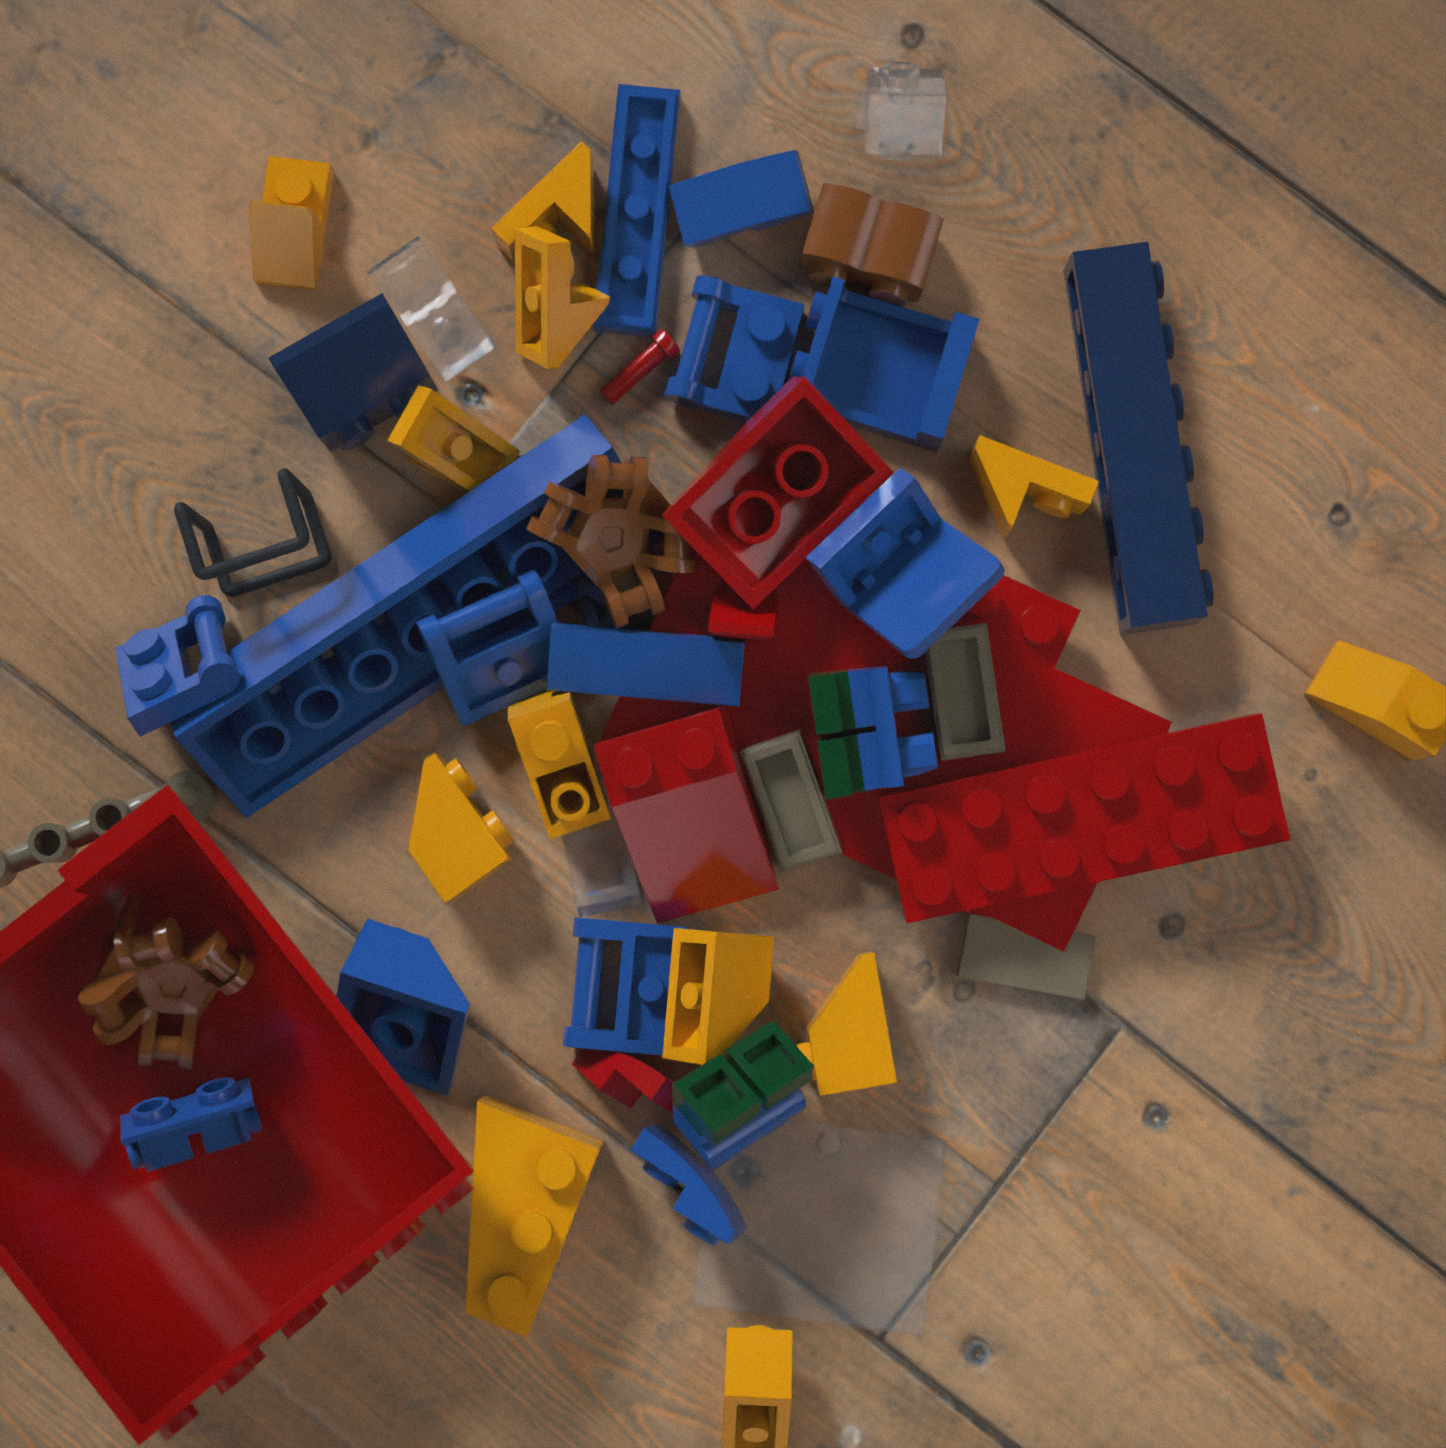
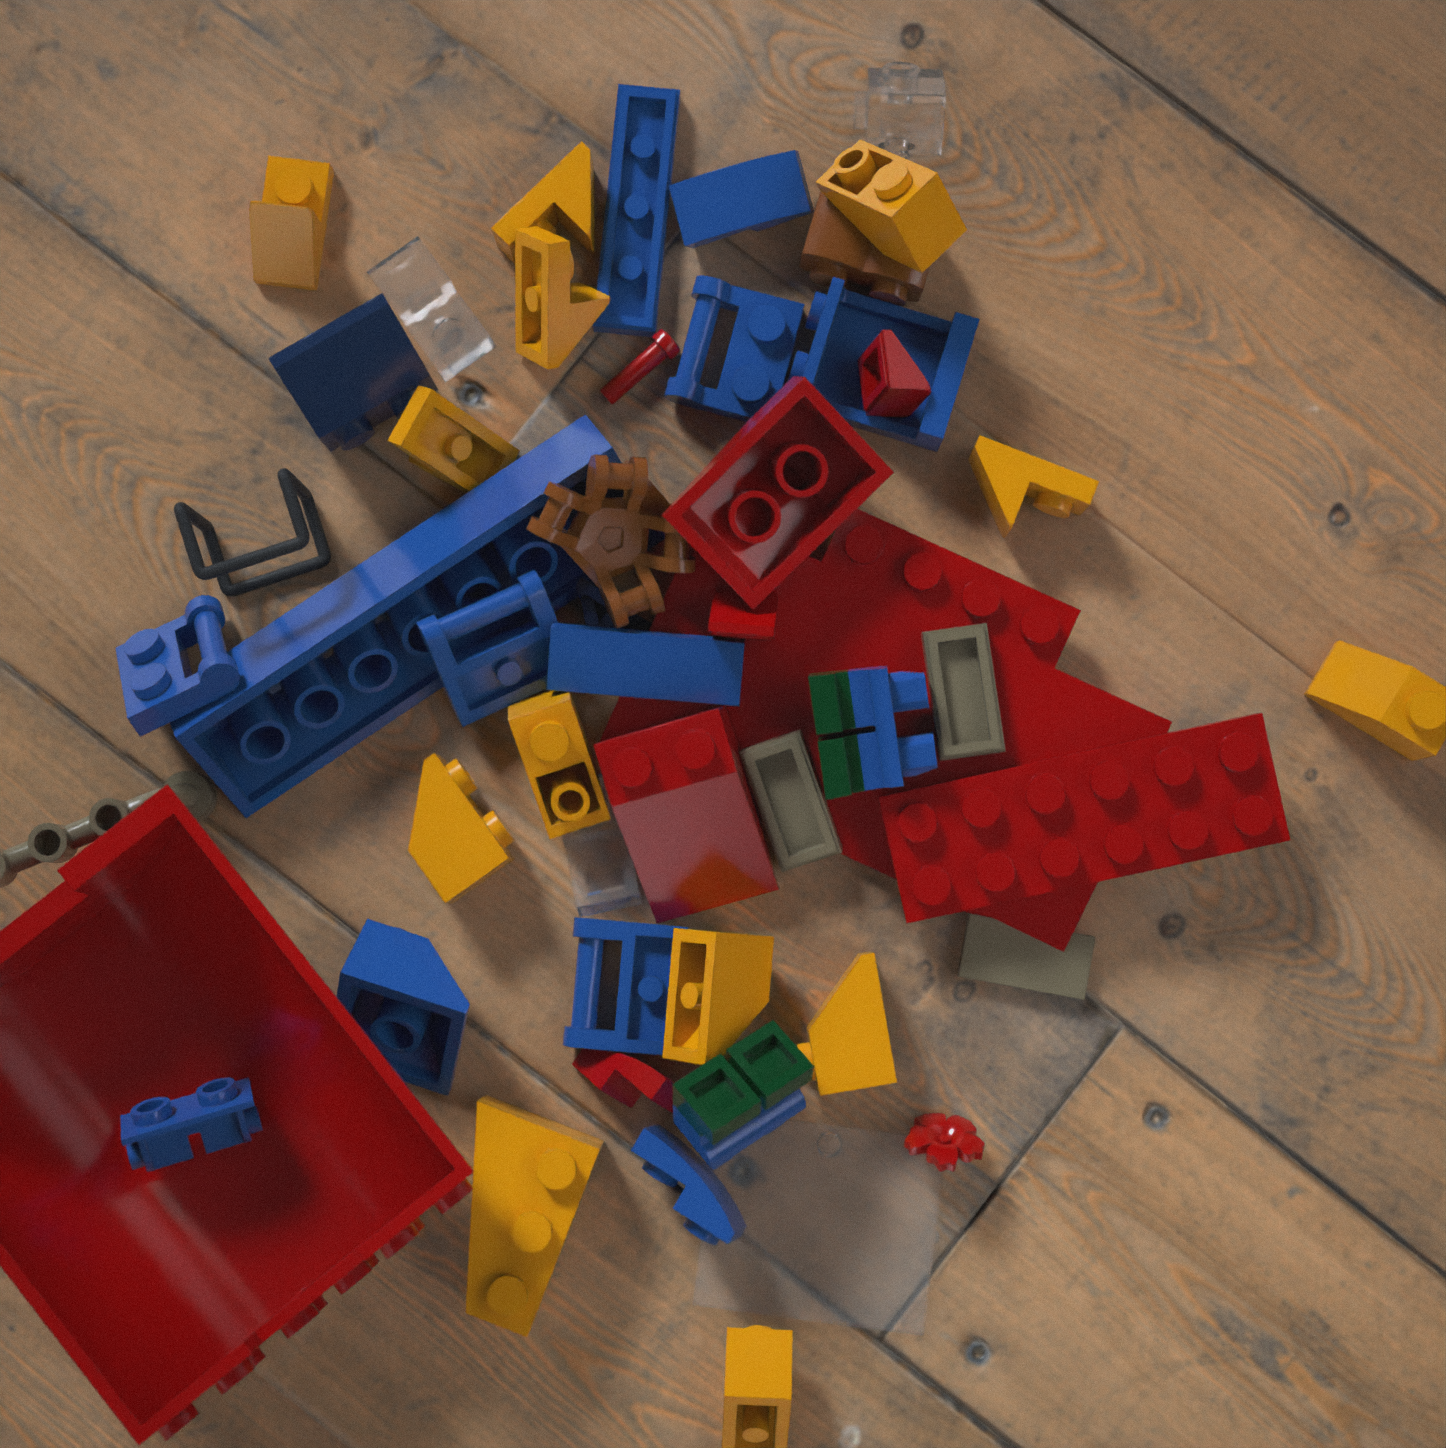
(168, 979): dark orange piece -> none
(890, 378): none -> red slope
(893, 204): none -> light orange slope
(904, 567): blue bracket -> none
(944, 1140): none -> red plant
(1136, 438): dark blue brick -> none

